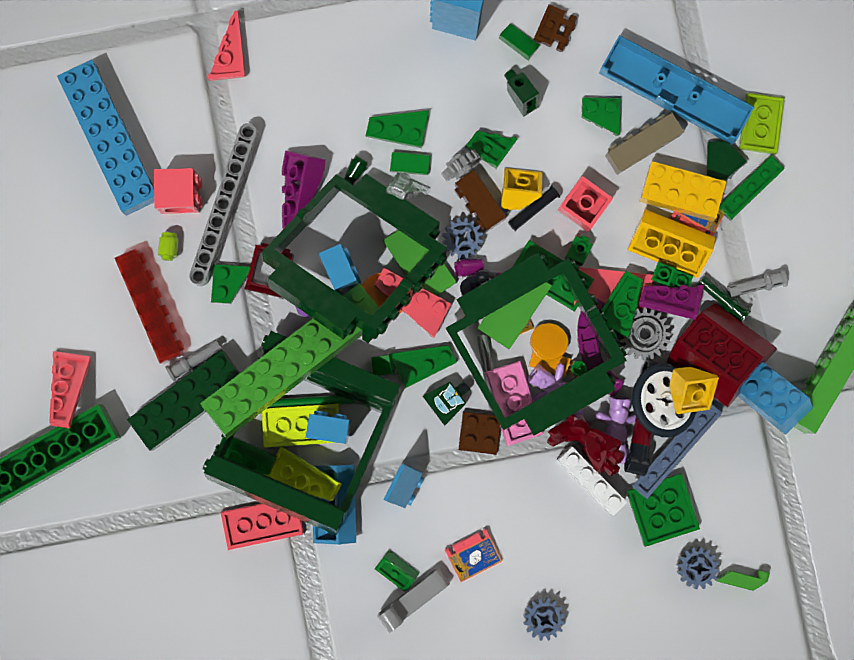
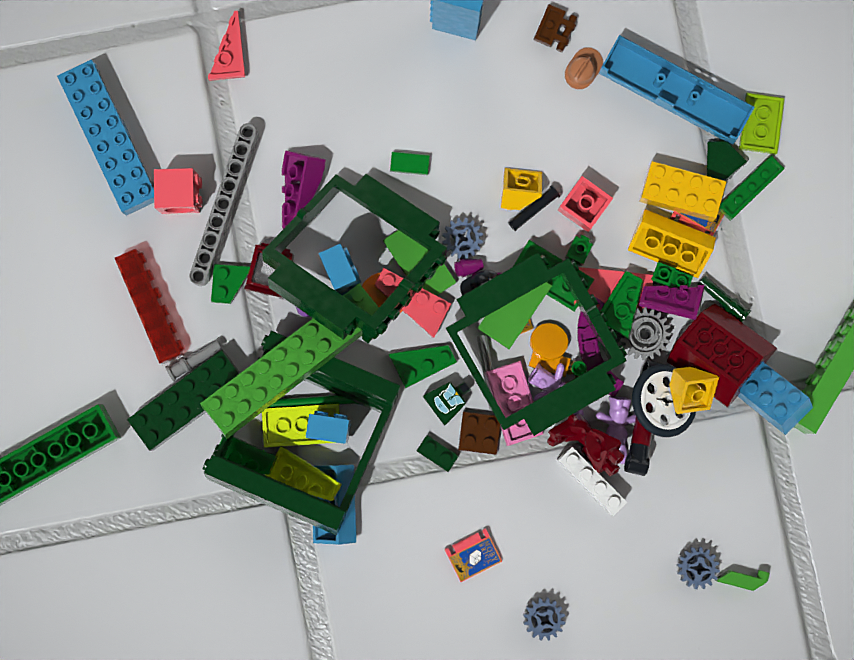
(67, 384): coral wing -> none
(168, 246): lime brick -> none
(258, 525): coral tile -> none
(355, 169): dark green cone -> none
(382, 365): green tile -> none
(397, 571): green slope -> none
(399, 128): green wing -> none
(403, 486): dark azure slope -> none
(405, 187): clear wing -> none
(414, 598): light grey beam -> none
(437, 453): none -> dark green plate
(460, 165): light grey gear -> none
(479, 201): reddish brown brick -> none
(491, 147): green wing -> none
(519, 41): green slope -> none
(522, 92): dark green torso -> none
(583, 68): none -> nougat piece
(602, 112): green wing -> none
(644, 143): dark tan brick -> none
(665, 513): green plate -> none
(675, 452): sand blue plate -> none
(766, 282): light grey pin -> none

